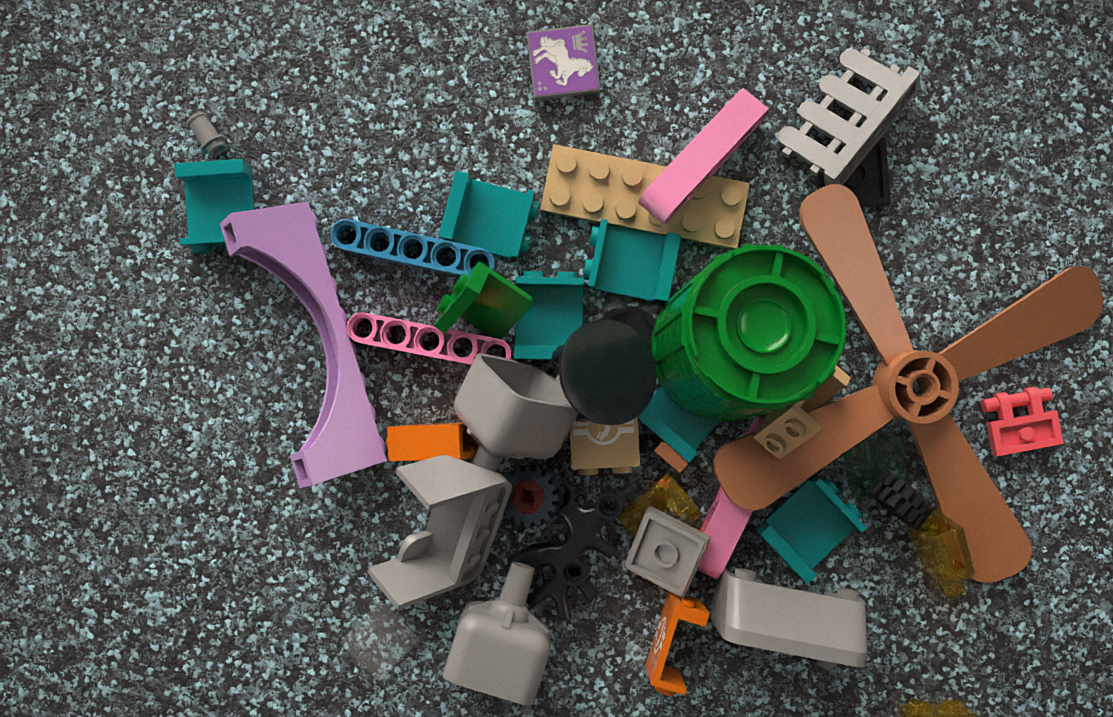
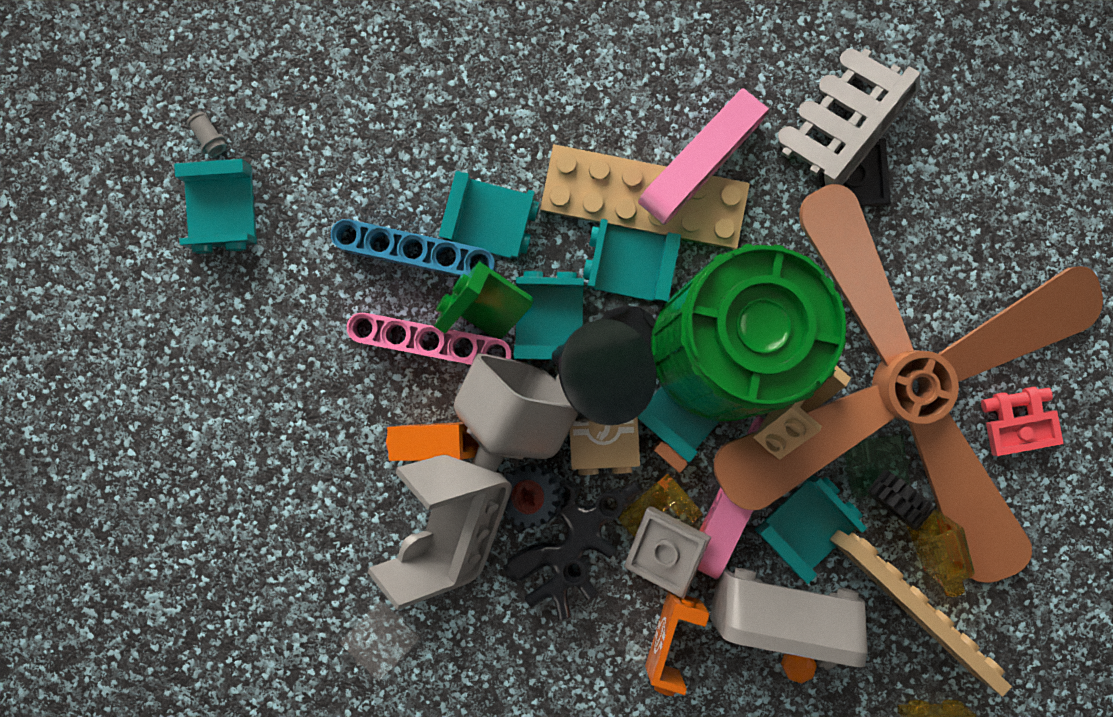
(289, 247): lavender arch -> none
(501, 644): light grey piece -> none
(563, 62): tile -> none
(798, 668): none -> orange tile
(917, 607): none -> tan plate

